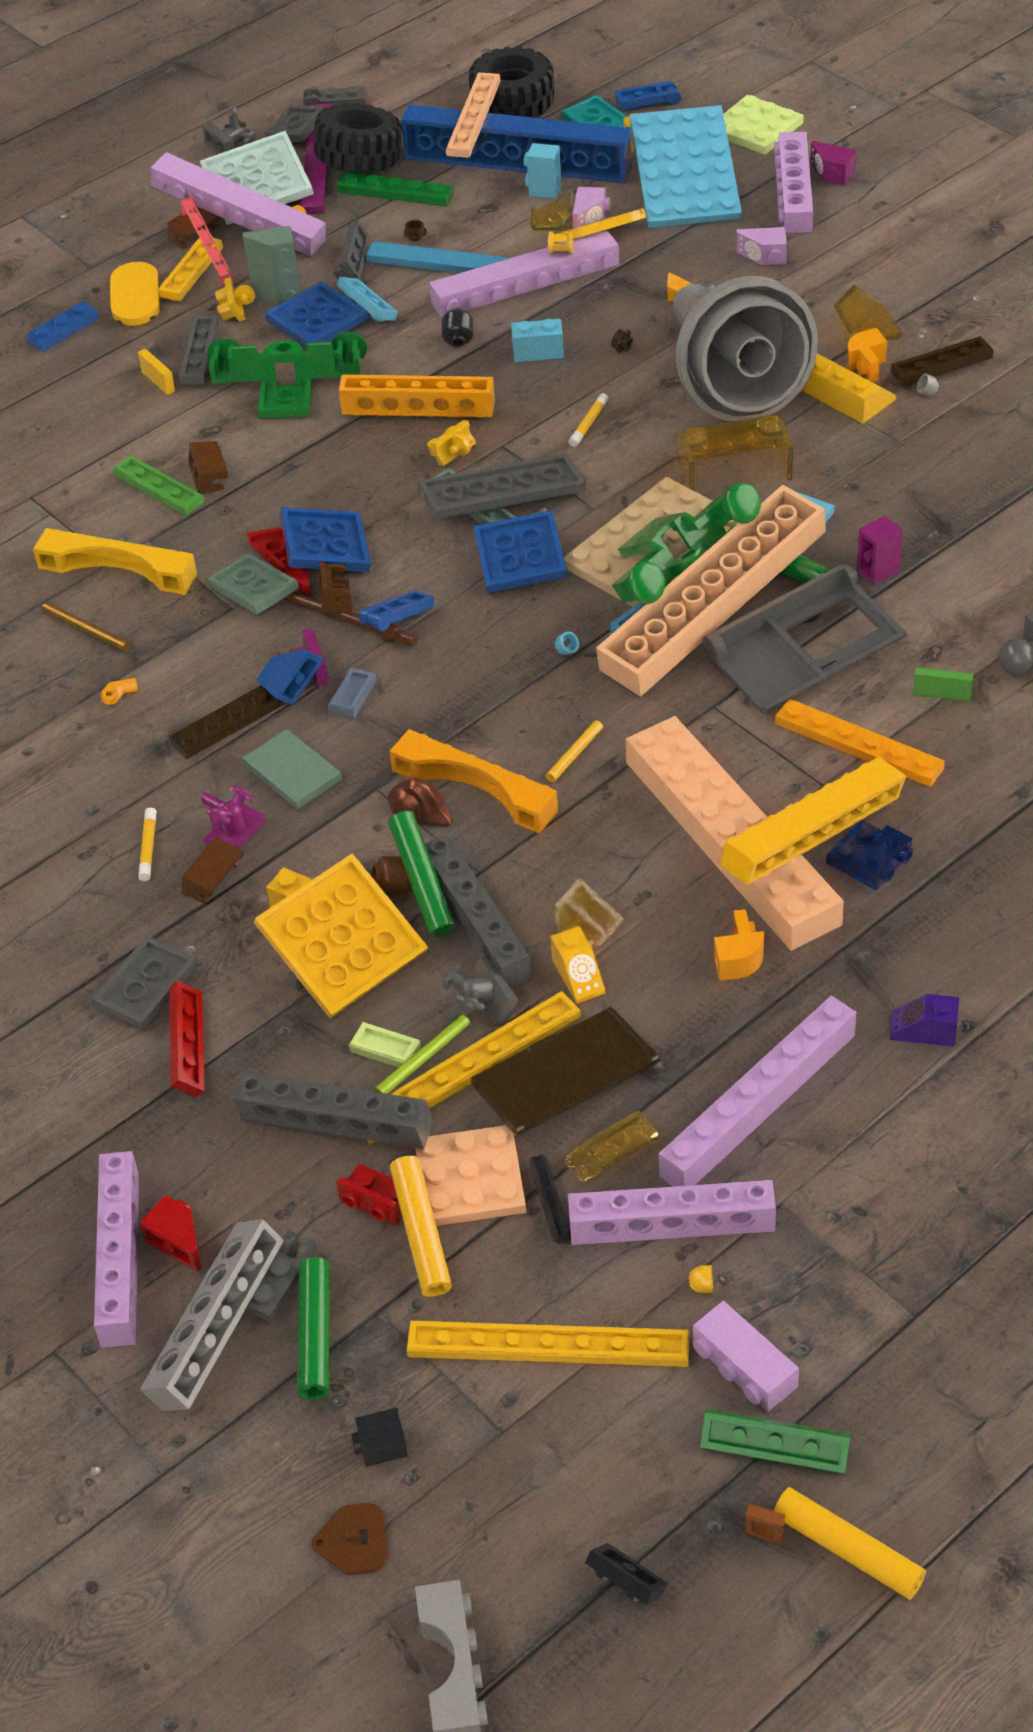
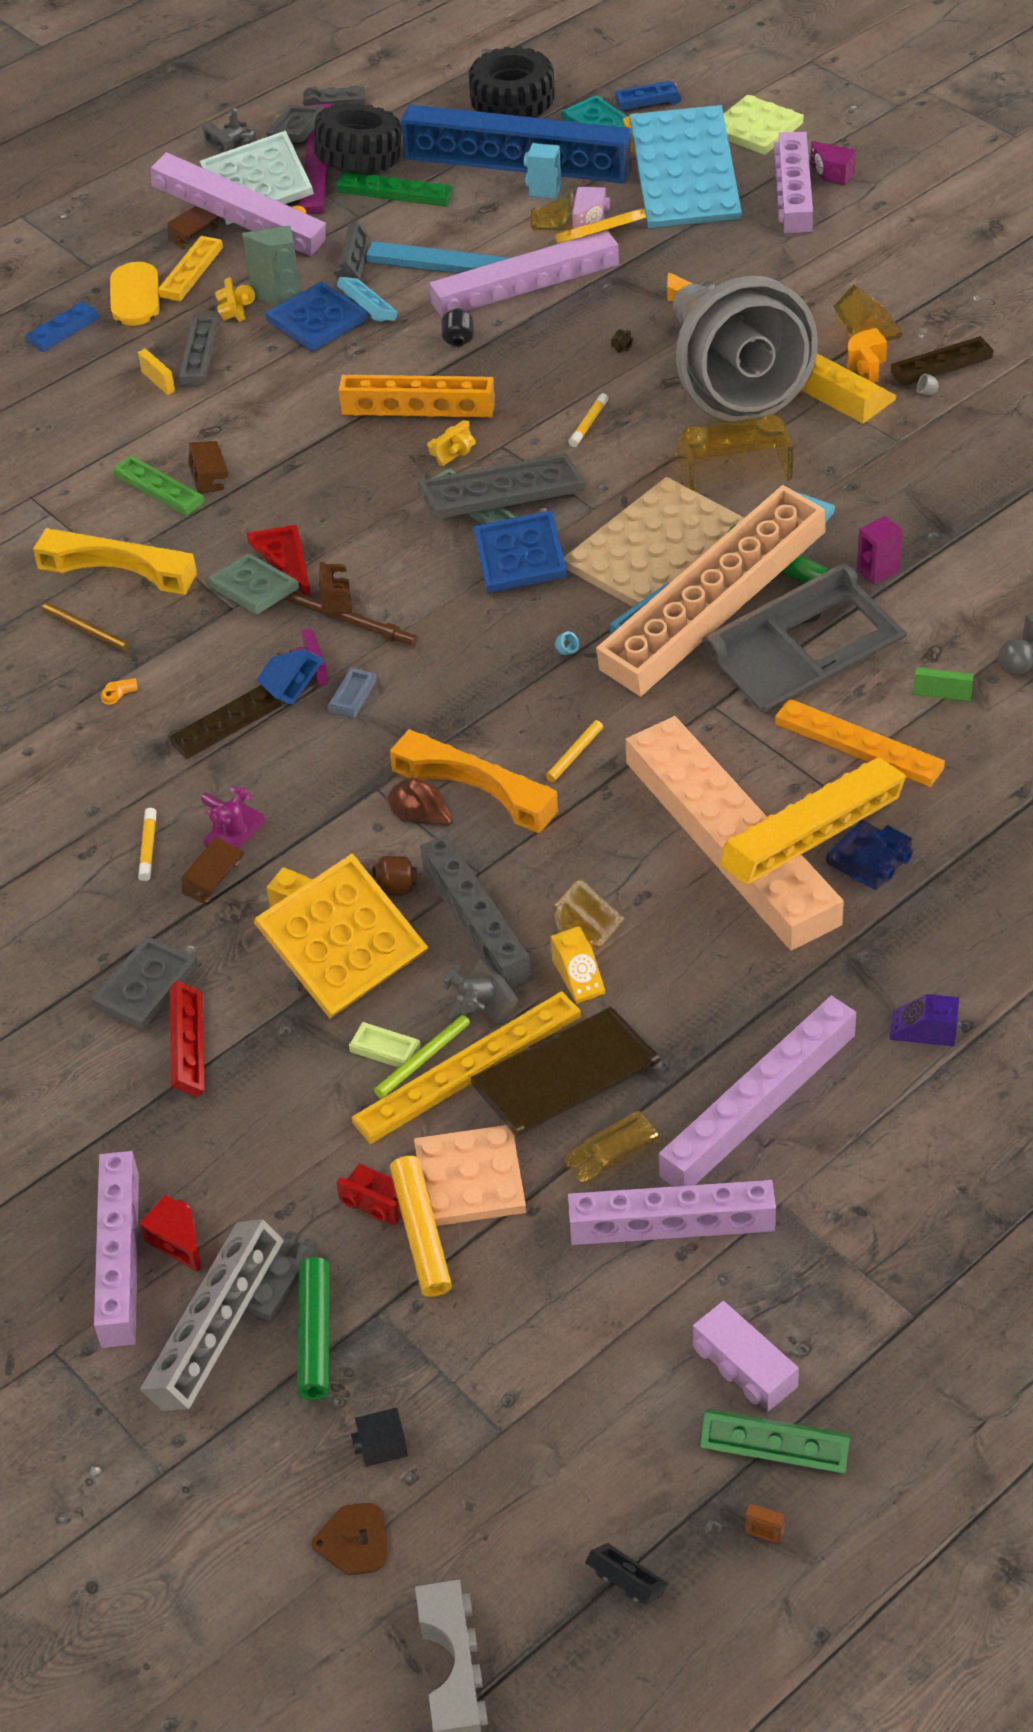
(188, 207): coral piece -> none
(292, 769): sand green tile -> none
(321, 360): green piece -> none
(324, 537): blue plate -> none
(333, 1110): dark grey brick -> none
(396, 609): blue plate -> none
(414, 230): dark brown plate -> none
(421, 873): green piece -> none
(473, 115): light nougat tile -> none
(537, 340): medium azure brick -> none
(548, 1343): yellow tile -> none
(549, 1198): black axle -> none
(568, 238): yellow bush -> none
(654, 572): green piece -> none
(701, 1279): yellow hinge -> none
(740, 953): light orange brick -> none
(763, 245): lavender slope -> none
(850, 1543): yellow piece -> none

